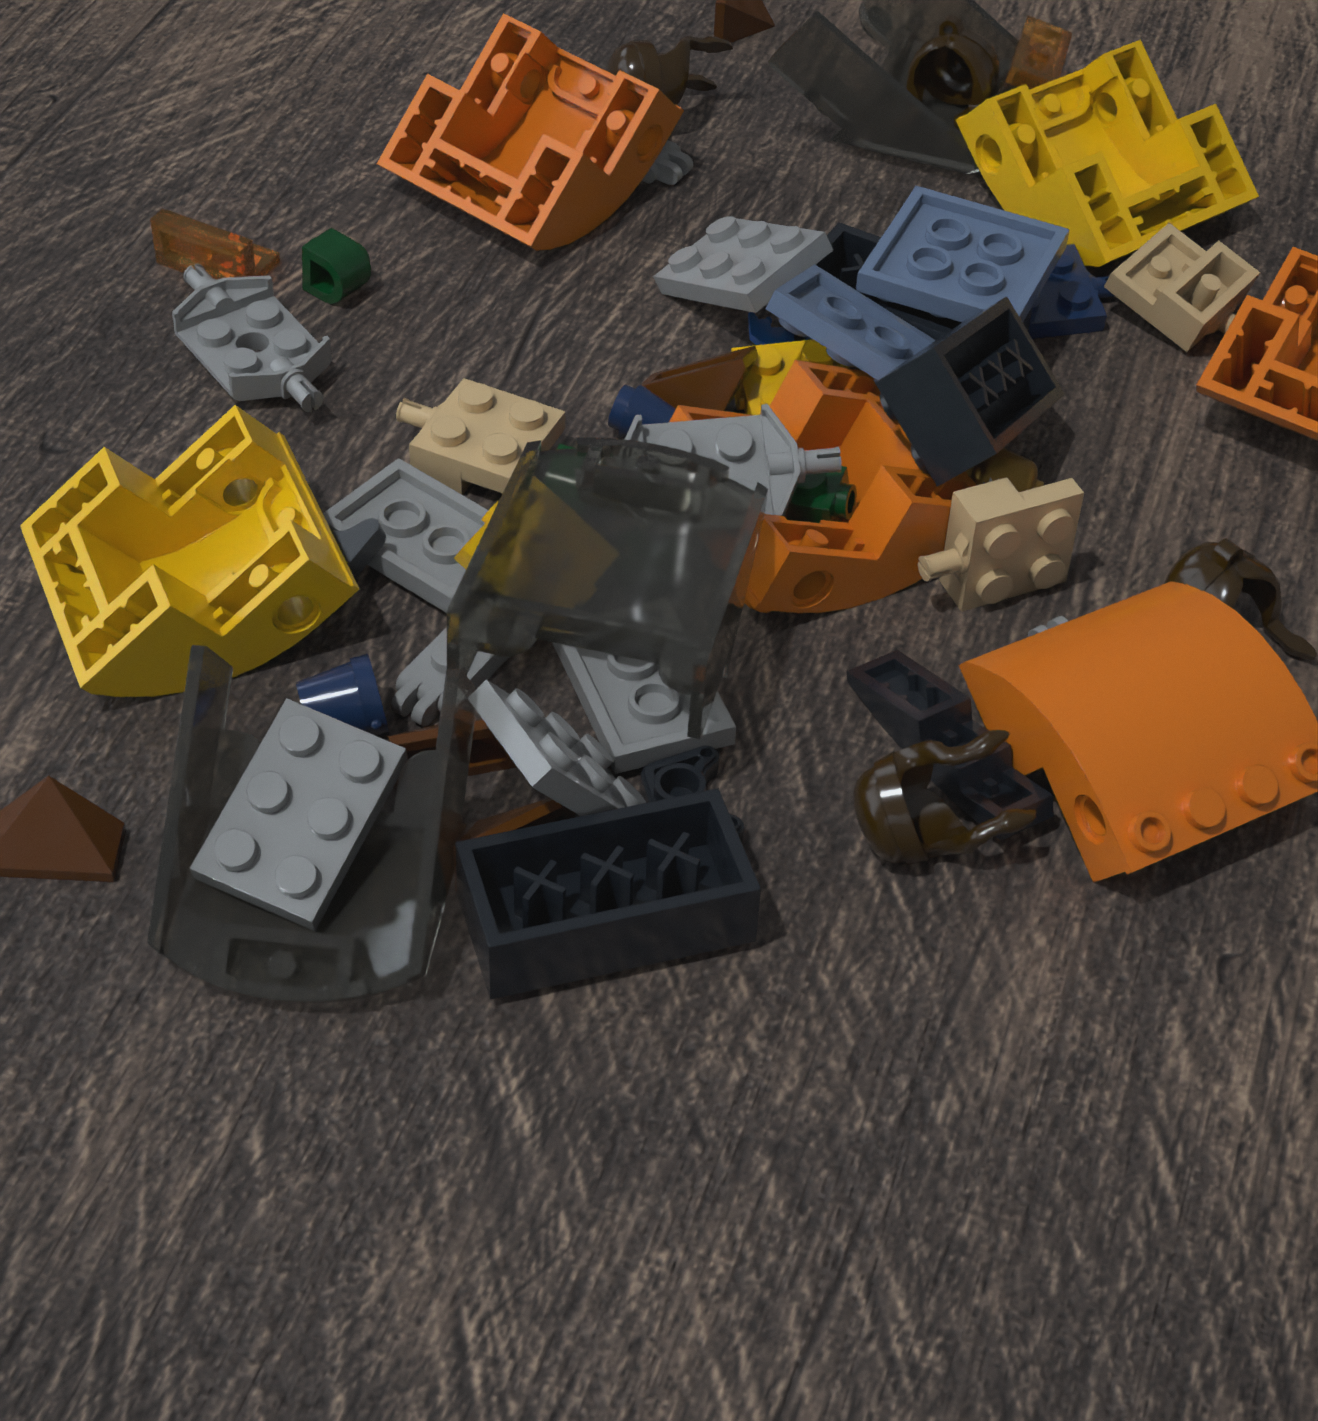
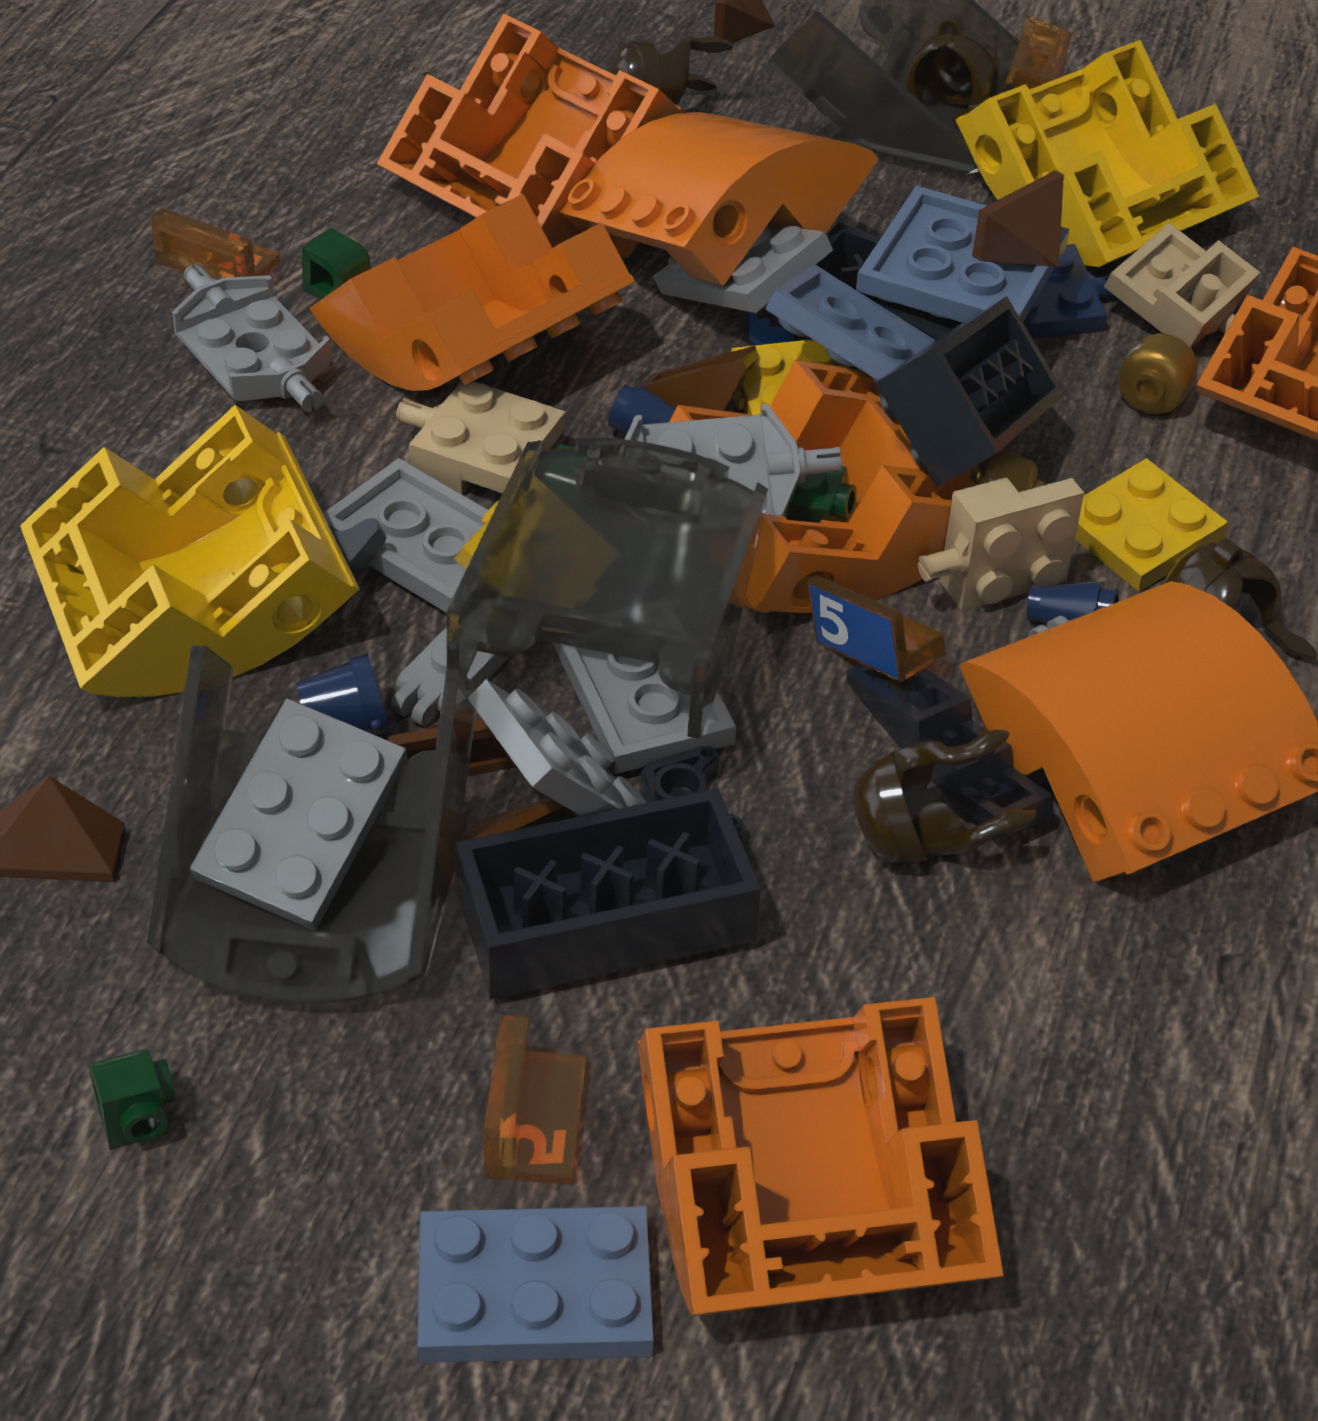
(132, 1097): none -> dark green plate
(471, 298): none -> orange slope
(531, 1109): none -> clear orange panel
(534, 1284): none -> sand blue plate
(712, 186): none -> orange slope
(814, 1160): none -> orange slope
(871, 631): none -> panel
(1023, 225): none -> reddish brown slope
(1068, 600): none -> dark blue cone
(1145, 524): none -> yellow plate
(1157, 374): none -> pearl gold head

